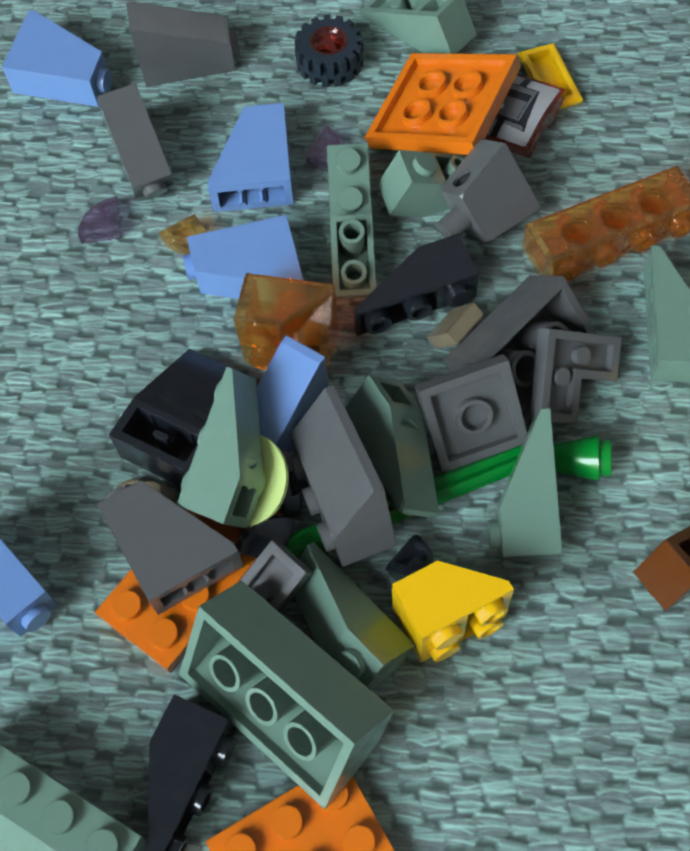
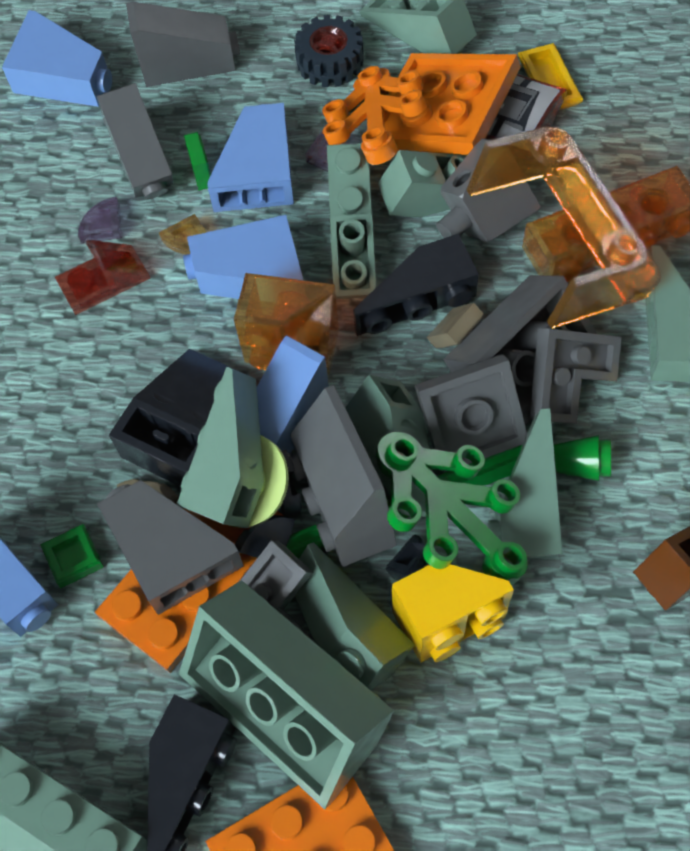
(71, 556): none -> green tile
(109, 273): none -> clear red slope
(198, 159): none -> green tile
(372, 87): none -> orange plant
(447, 501): none -> green plant
(551, 153): none -> clear orange windscreen

